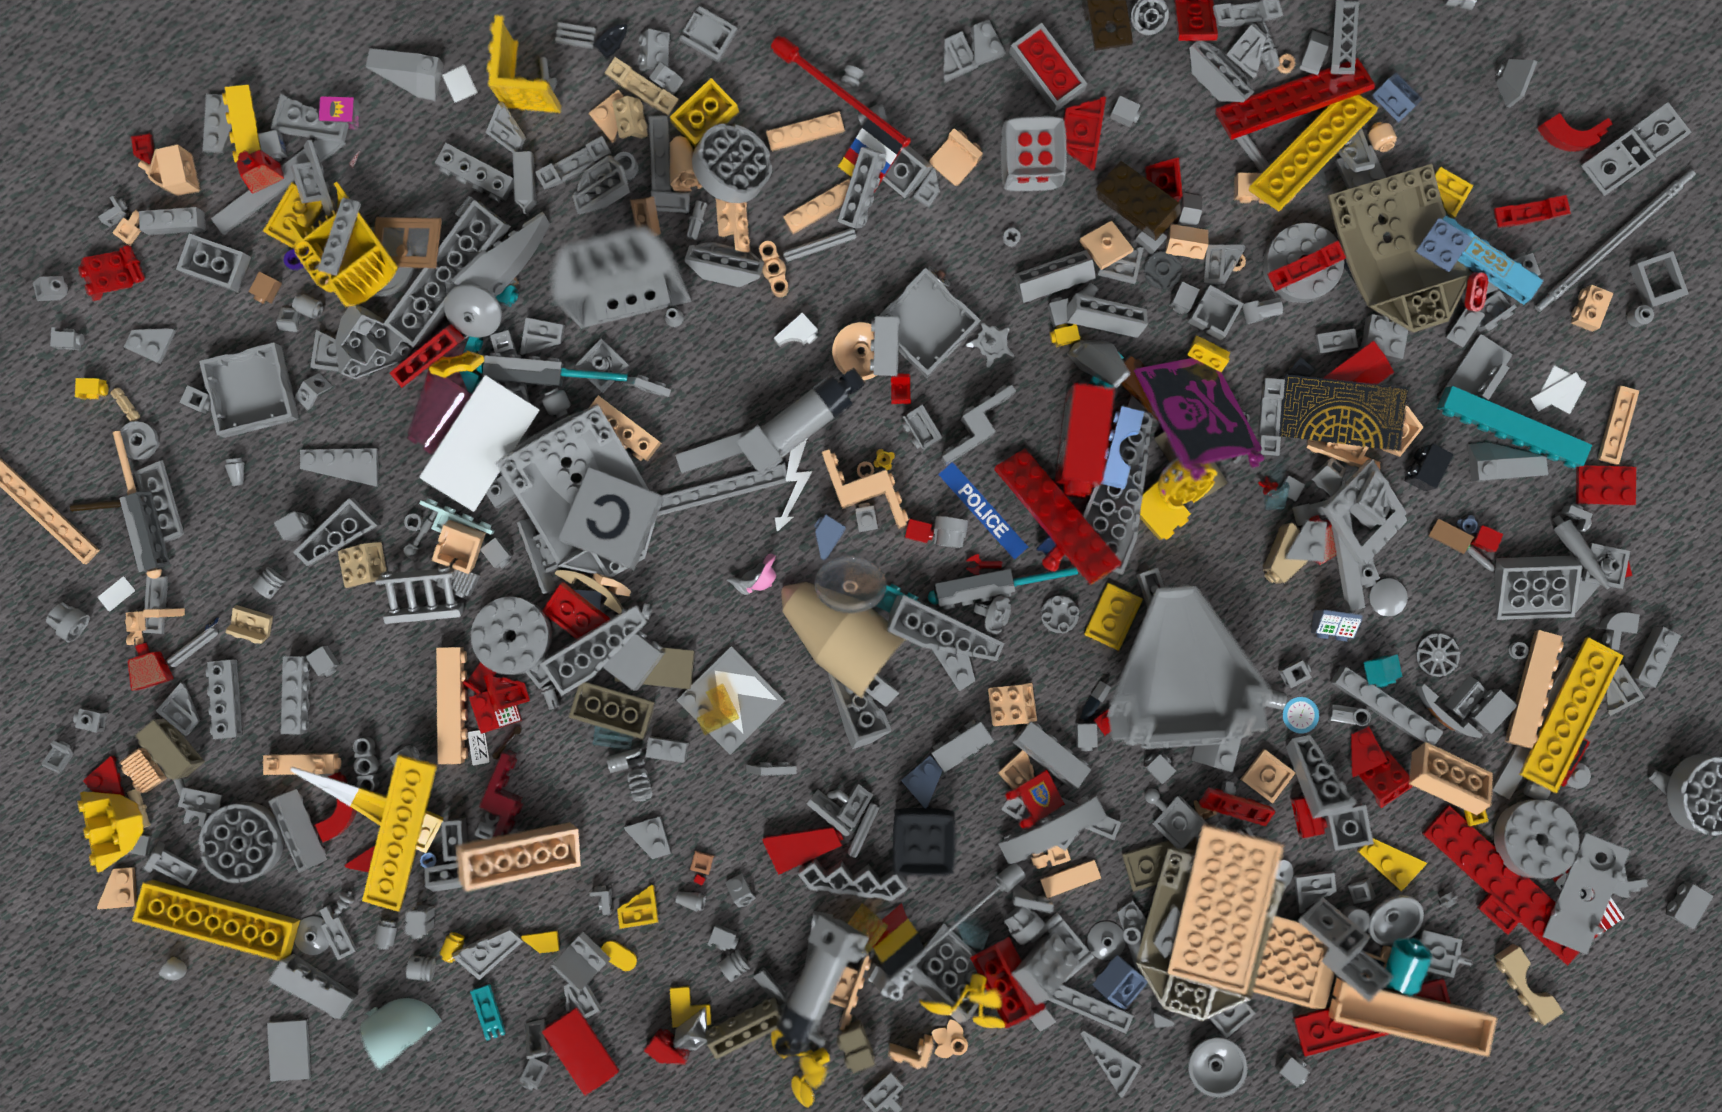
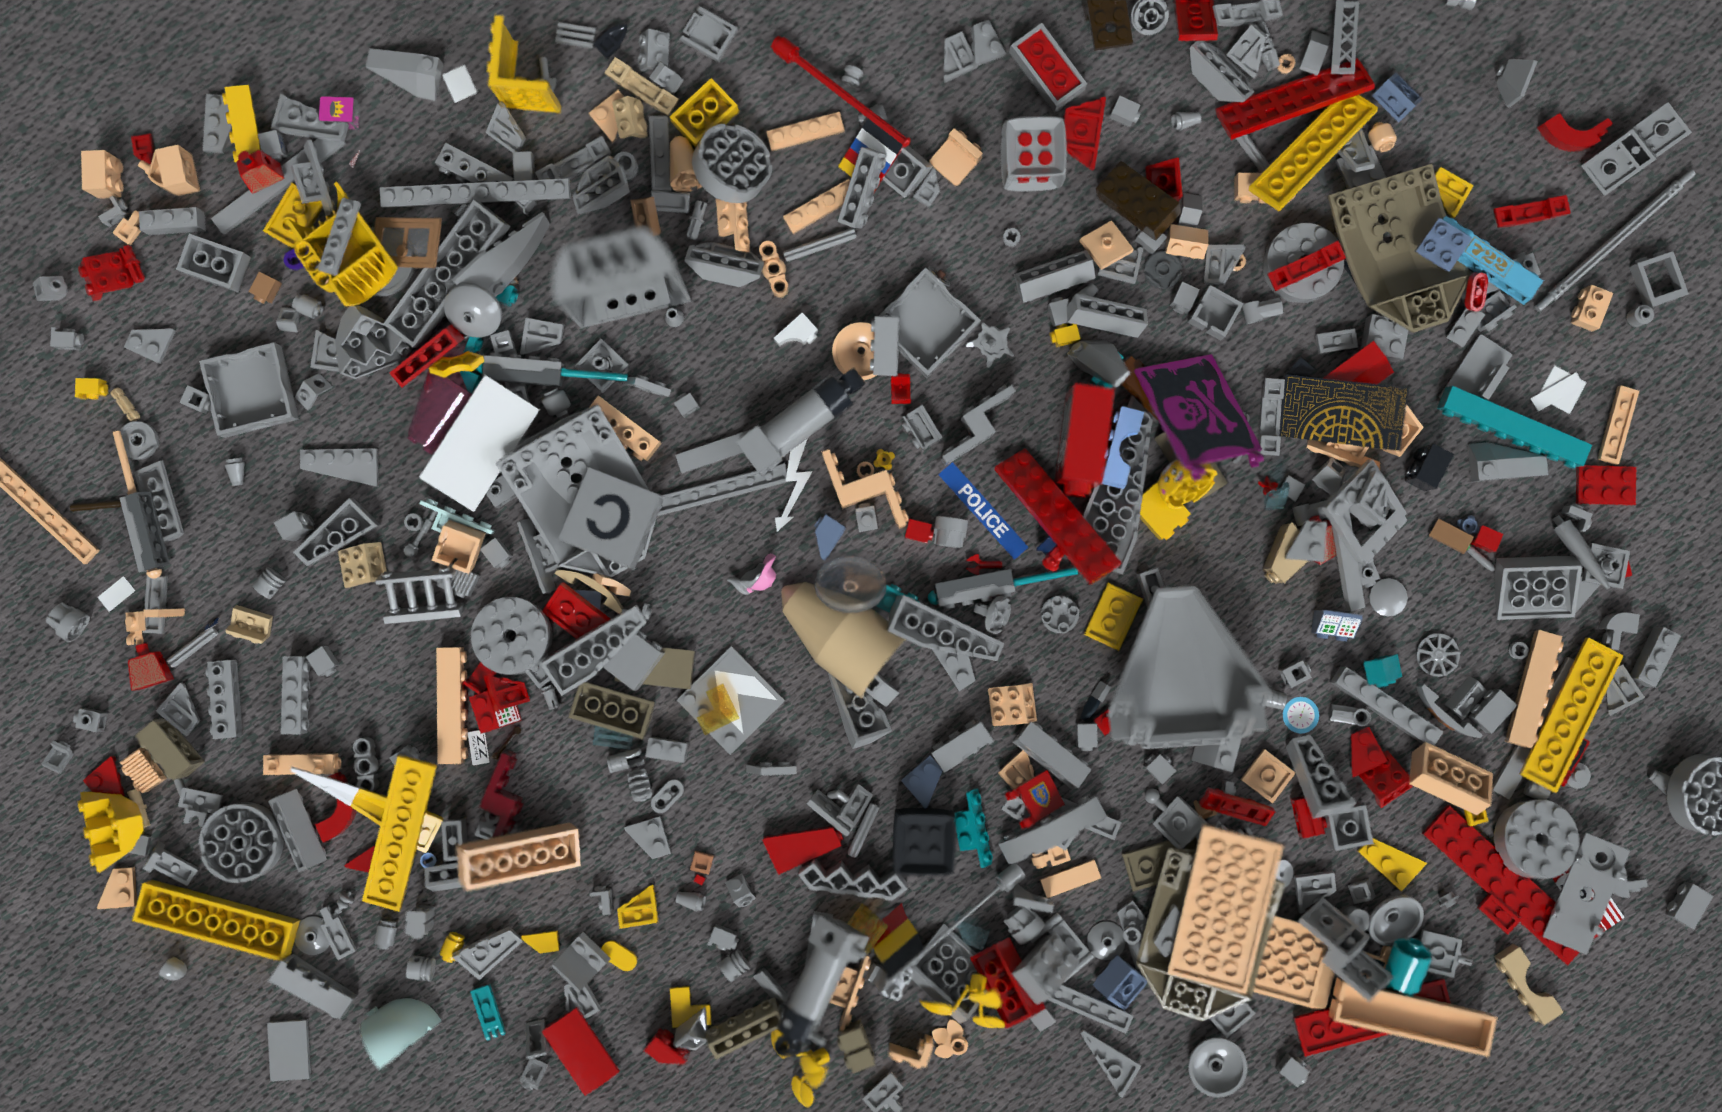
(101, 174): none -> light nougat brick
(482, 192): none -> light grey plate
(667, 795): none -> light grey plate
(686, 404): none -> light grey plate
(972, 829): none -> teal bracket
(1160, 1020): light grey slope -> none
(1183, 120): none -> light grey cone
(1209, 353): yellow bracket -> none

